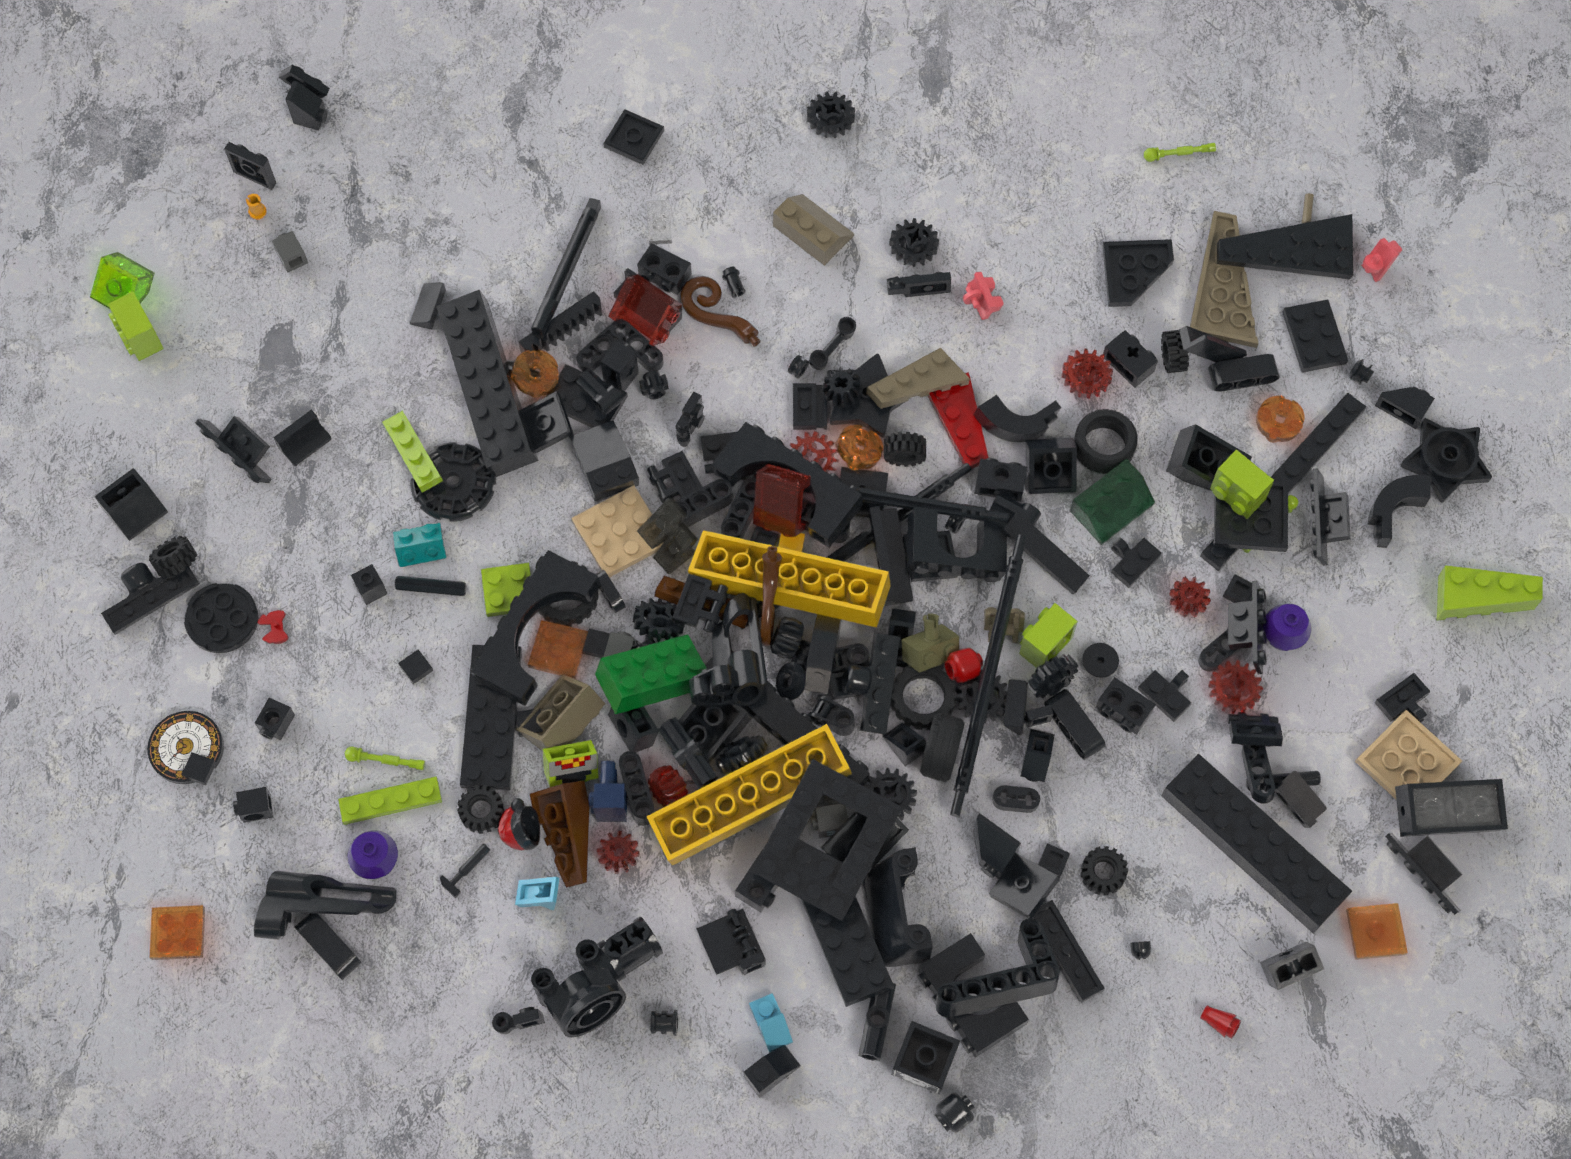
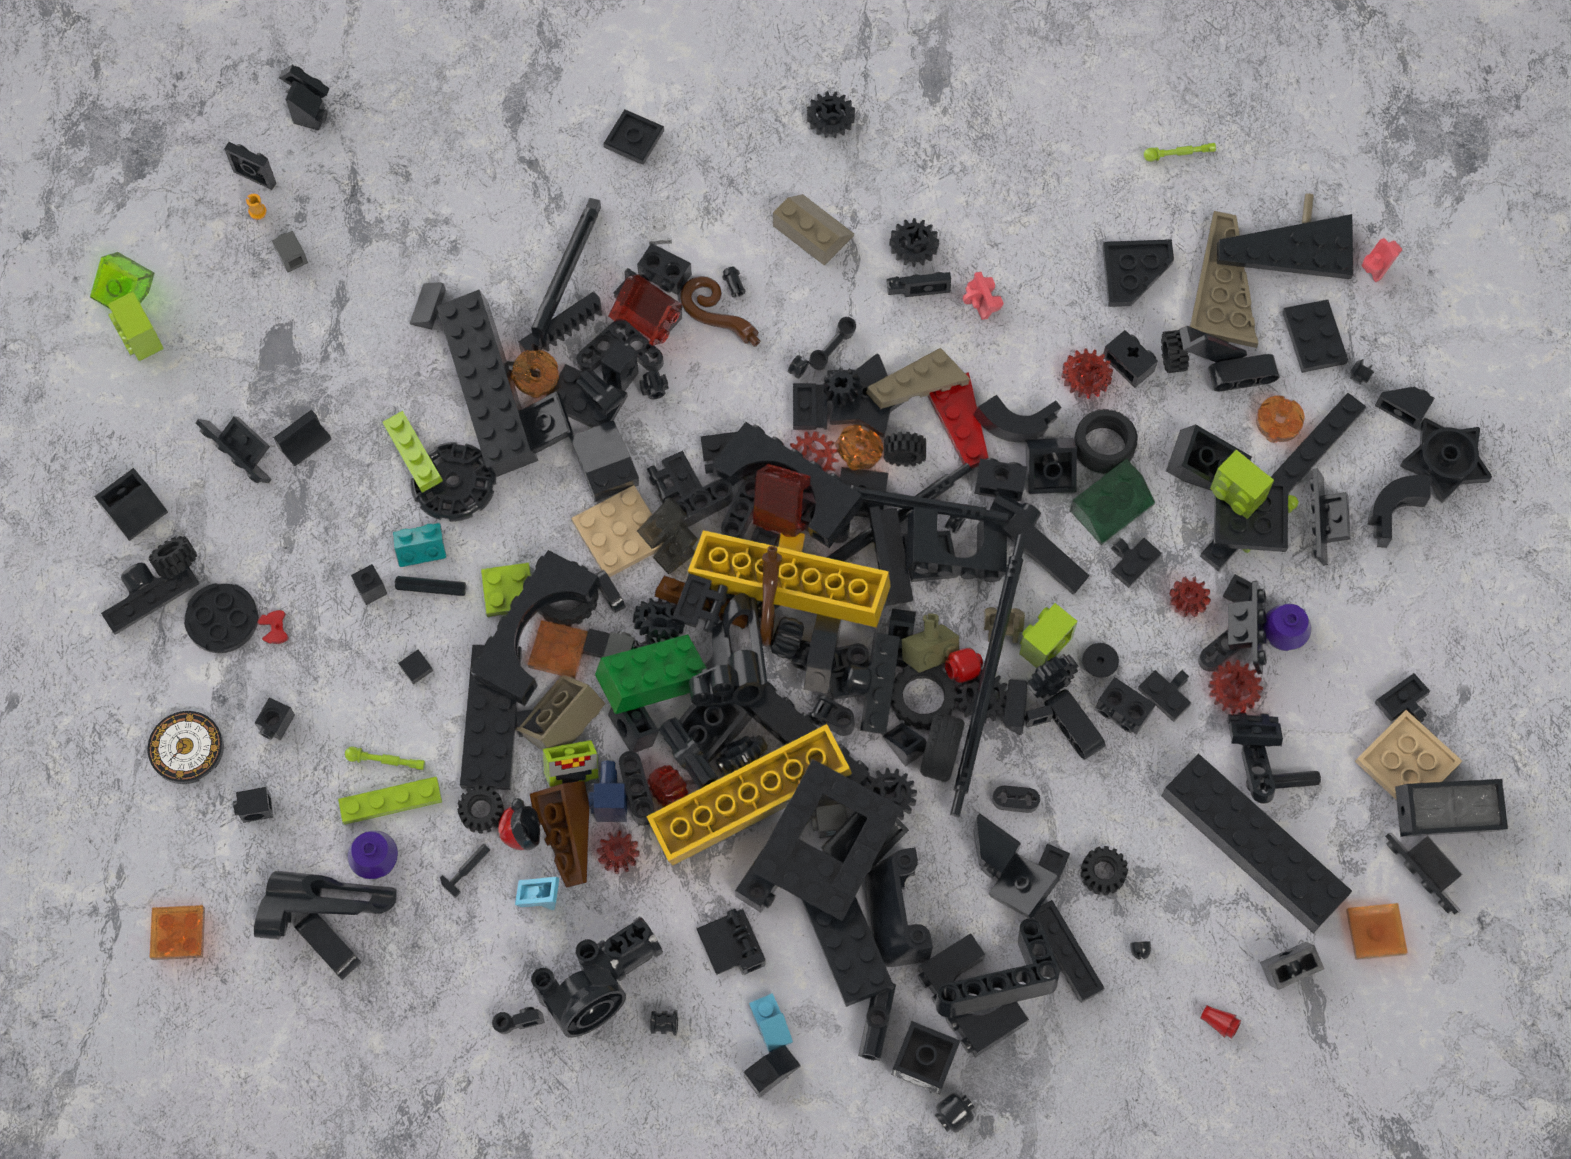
(198, 768): black tile -> none
(691, 418): black plate -> none
(798, 680): black piece -> none
(1037, 755): black slope -> none
(1300, 799): black panel -> none
(1485, 592): lime wedge -> none

